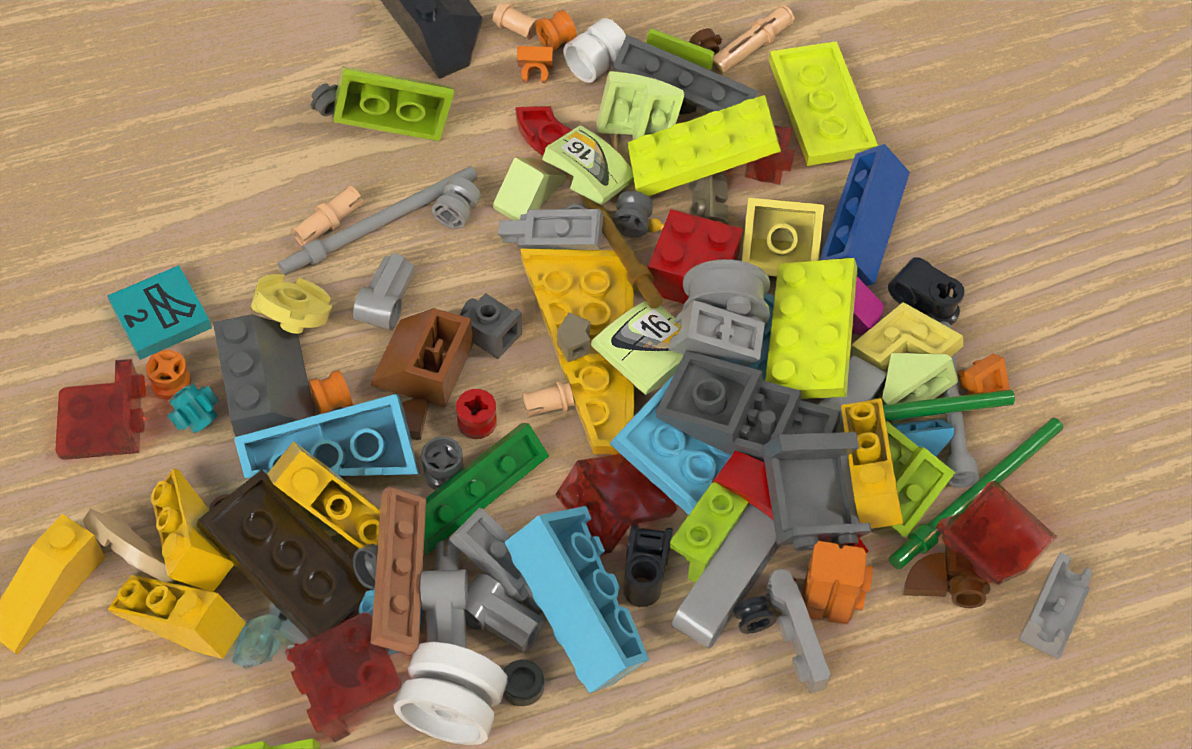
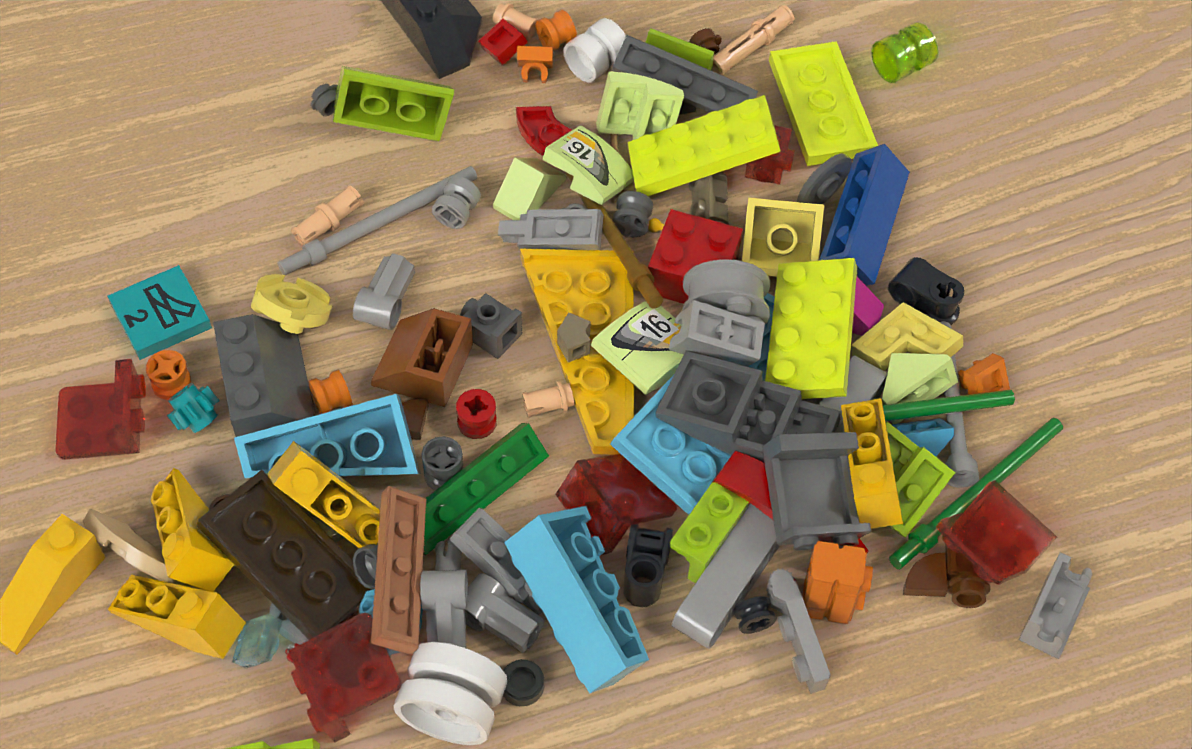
(502, 41): none -> red plate
(825, 180): none -> dark grey wheel
(904, 52): none -> clear neon green wheel

